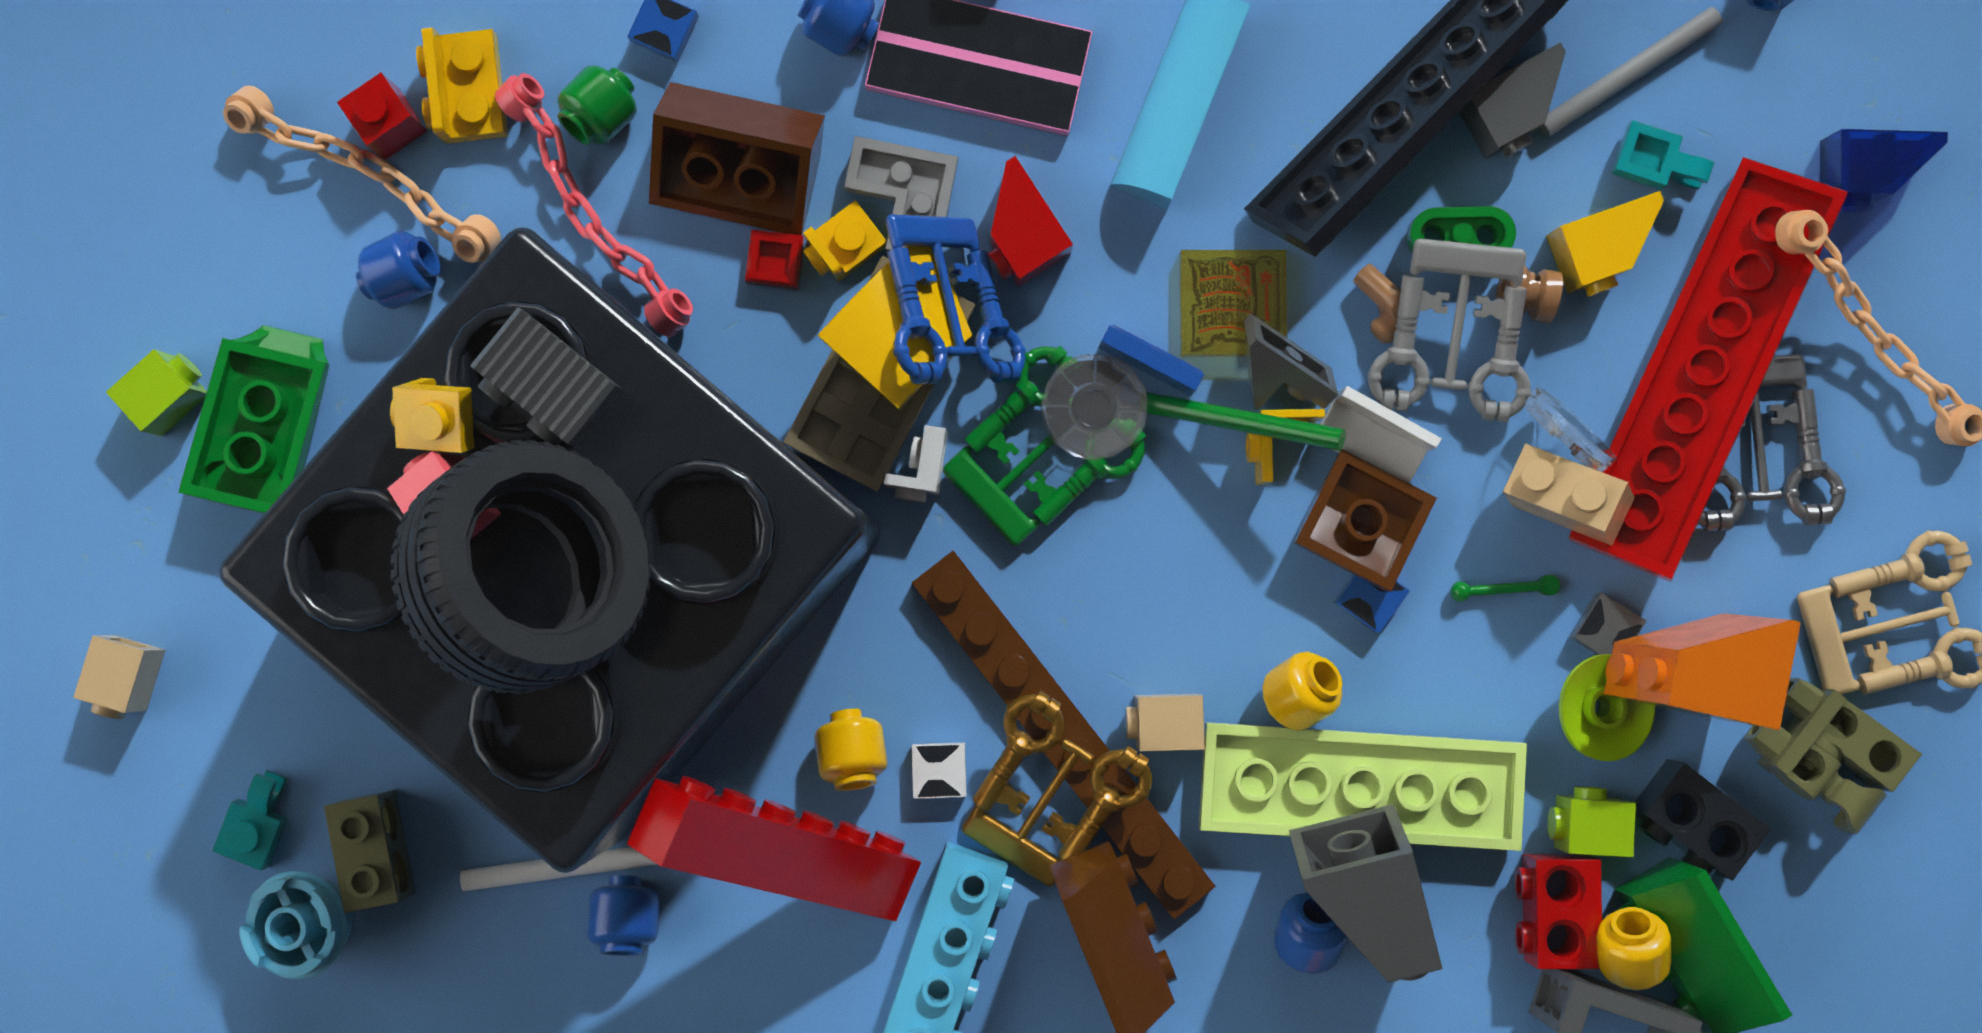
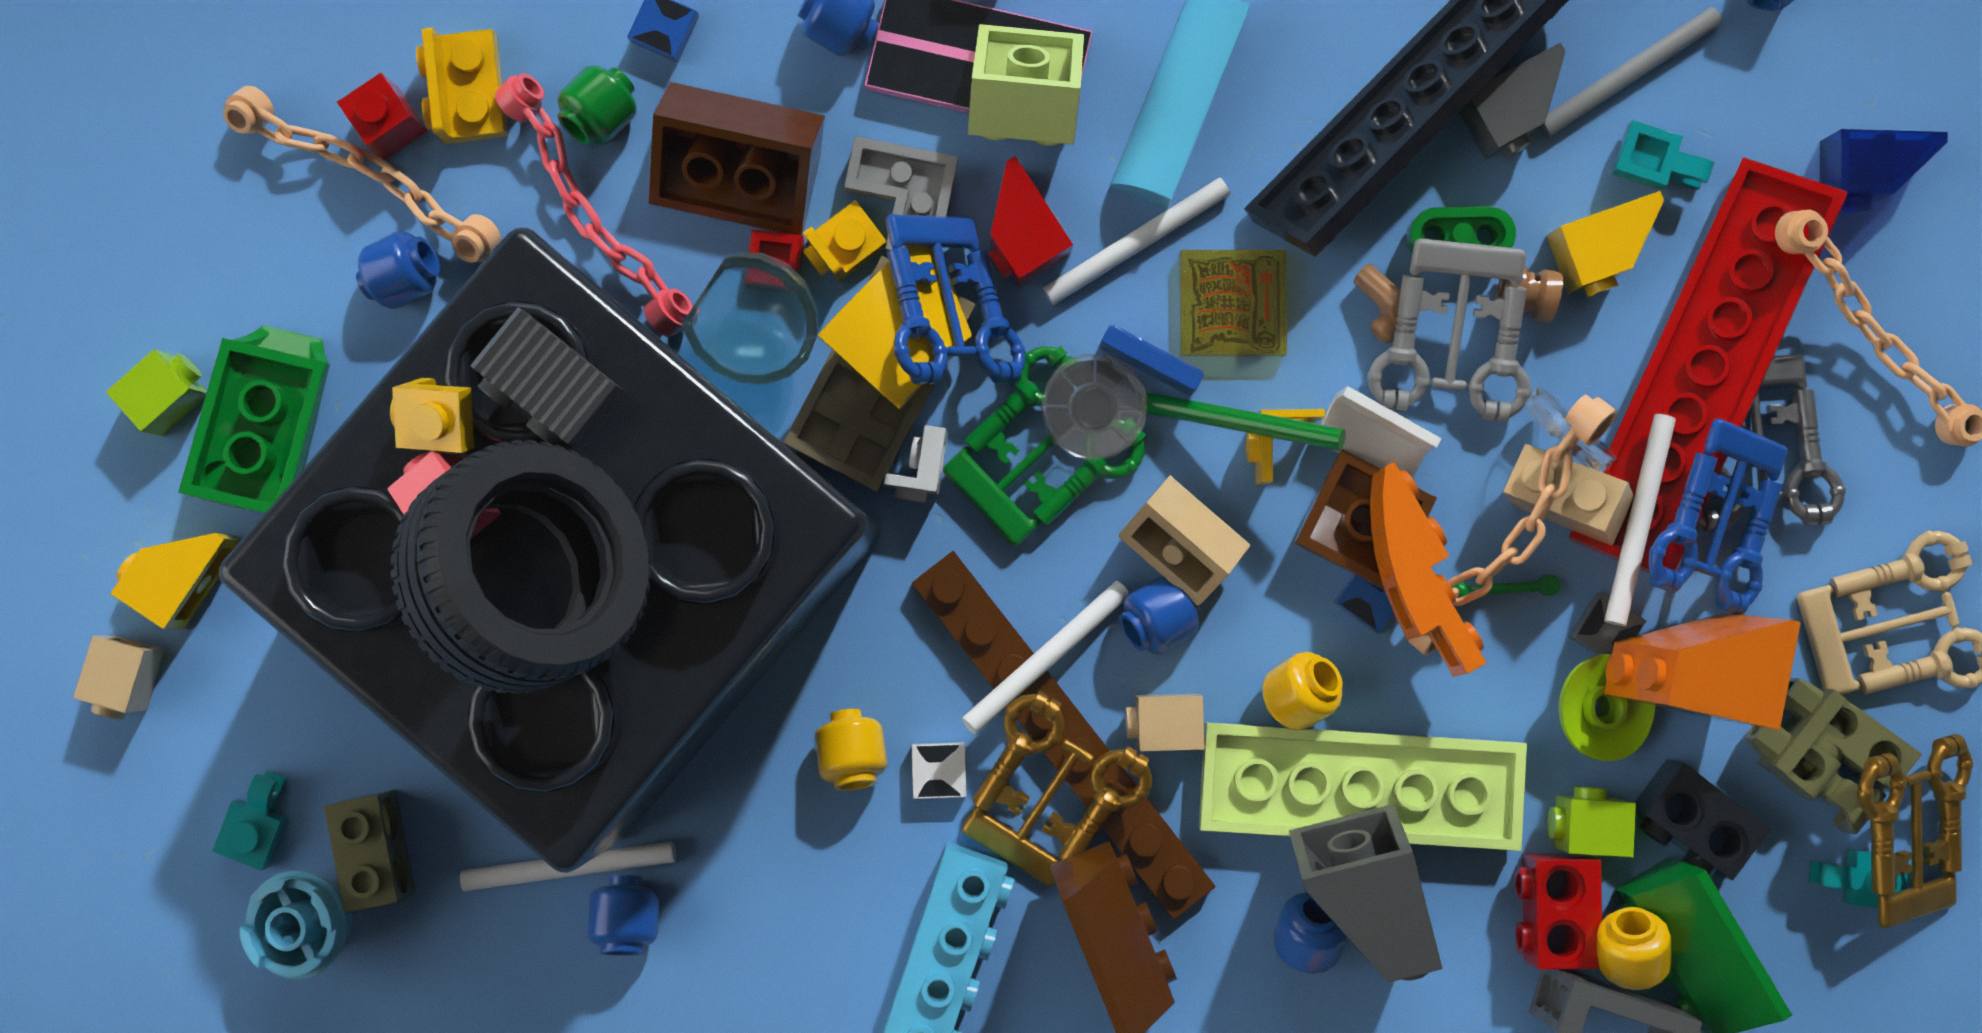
(172, 578): none -> yellow slope
(753, 319): none -> clear light blue cylinder
(772, 849): red brick -> none
(1026, 85): none -> yellowish green slope
(1045, 658): none -> white bar
(1136, 241): none -> white bar
(1159, 617): none -> blue head
(1184, 540): none -> tan brick
(1280, 361): dark grey slope -> none
(1405, 551): none -> orange slope
(1588, 422): none -> light nougat piece
(1640, 520): none -> white bar
(1747, 449): none -> blue piece
(1852, 877): none -> teal plate
(1947, 850): none -> pearl gold piece

